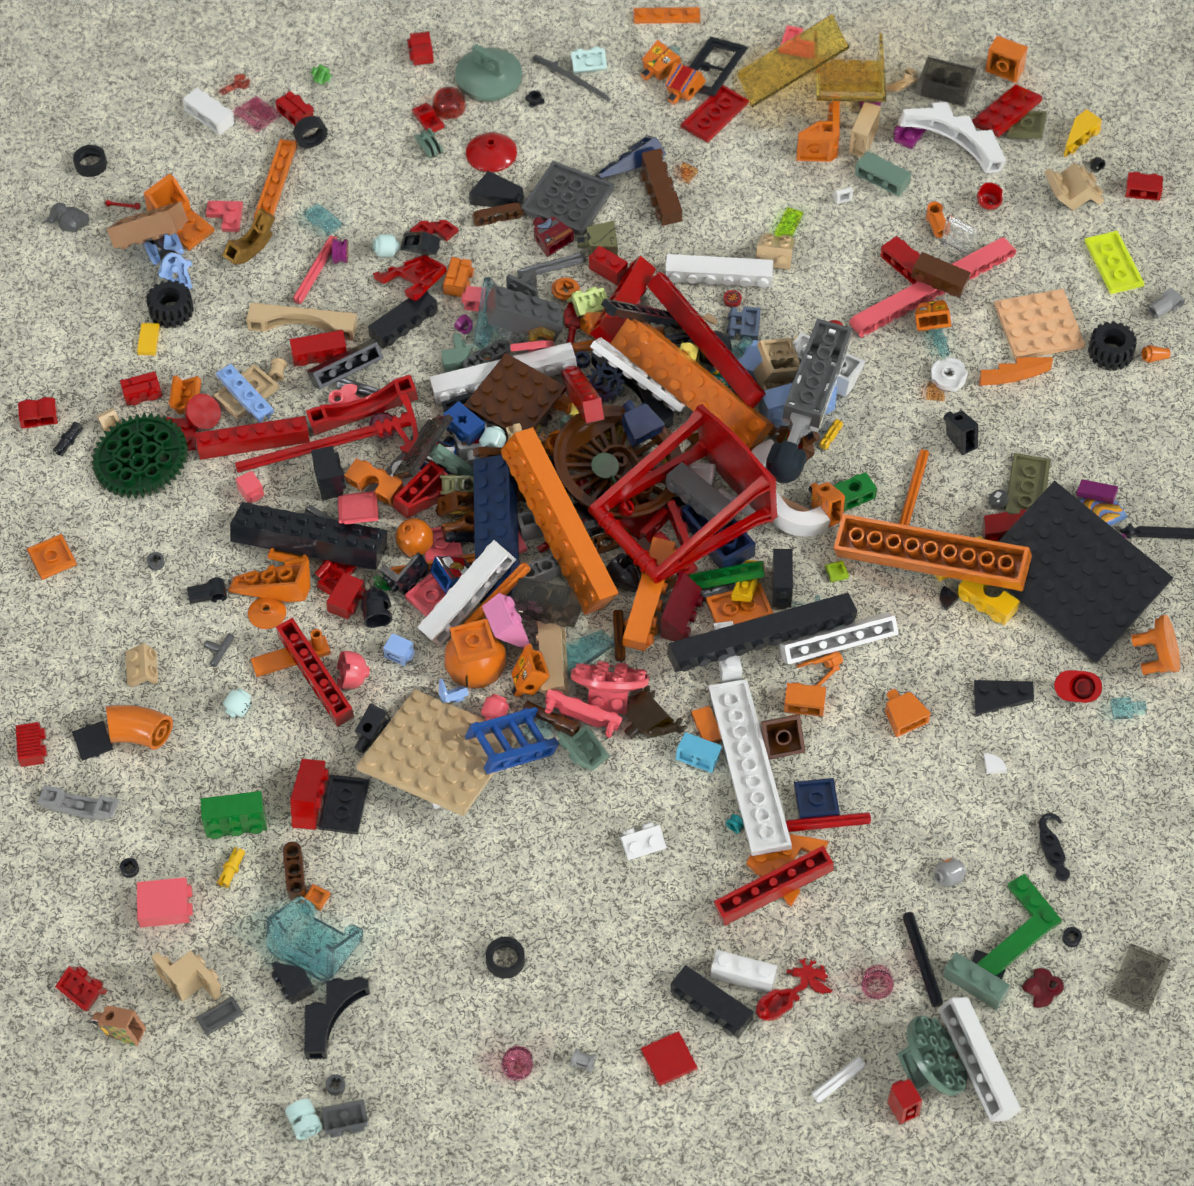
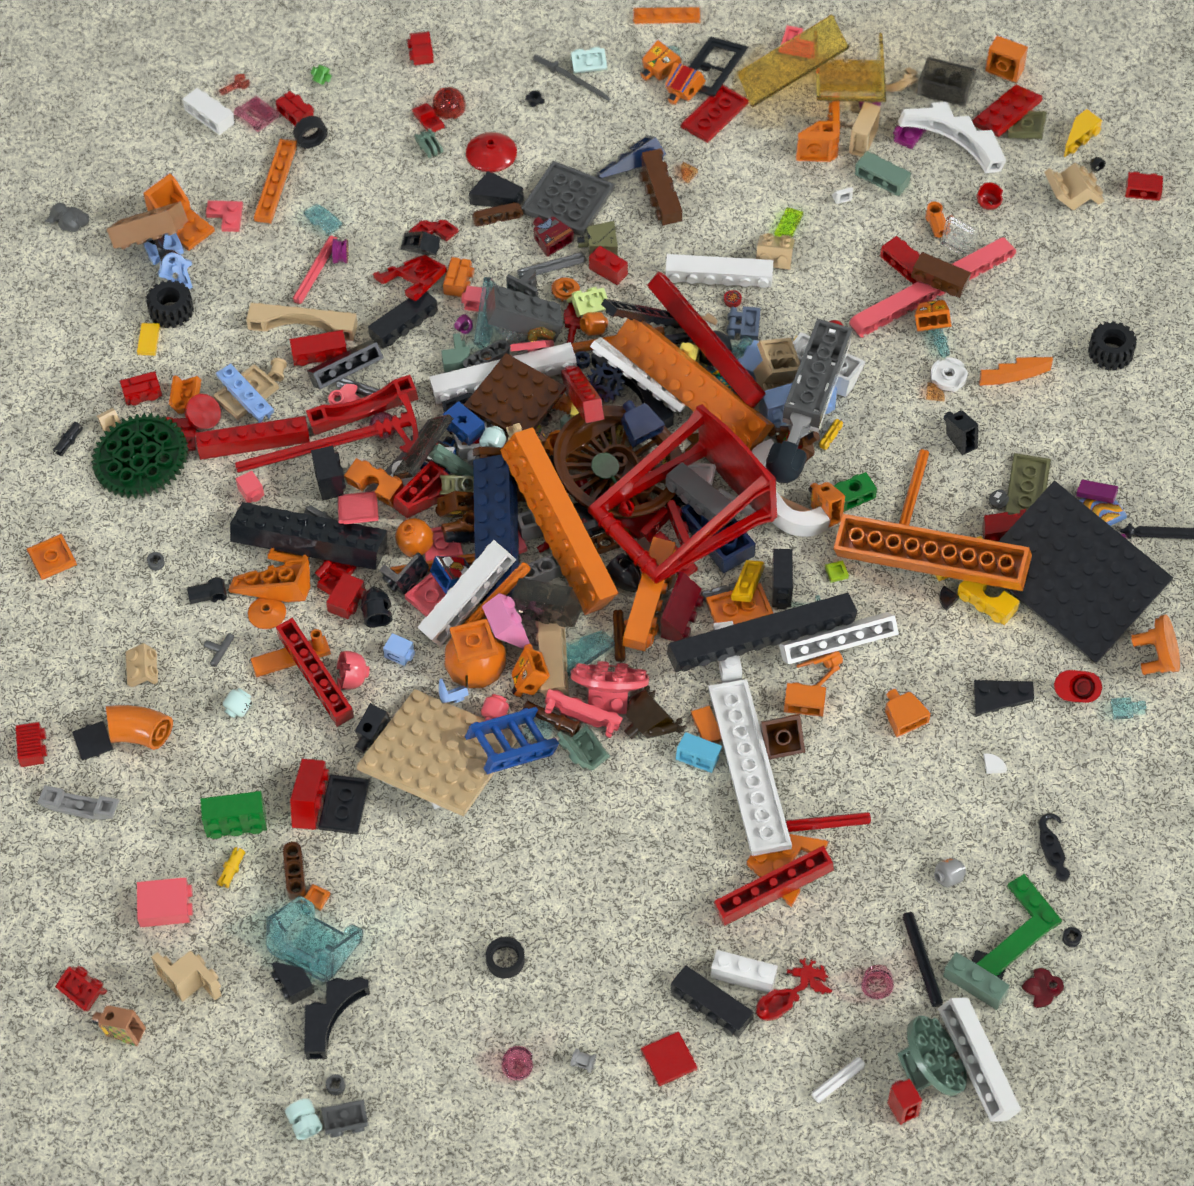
(37, 412): red brick -> none
(92, 170): black tyre -> none
(129, 874): black bush -> none
(136, 206): red hinge -> none
(219, 1015): dark grey tile -> none
(257, 237): pearl gold arch -> none
(380, 583): green plant -> none
(385, 245): light aqua head -> none
(488, 73): sand green bracket -> none
(629, 290): red brick -> none
(642, 841): white bracket -> none
(729, 574): green tile -> none
(735, 823): teal bush -> none
(816, 798): dark blue plate -> none
(1039, 324): light nougat plate -> none
(1114, 262): neon yellow tile -> none
(1139, 978): clear smoke tile -> none
(1155, 353): orange cone -> none
(1169, 301): light grey piece -> none

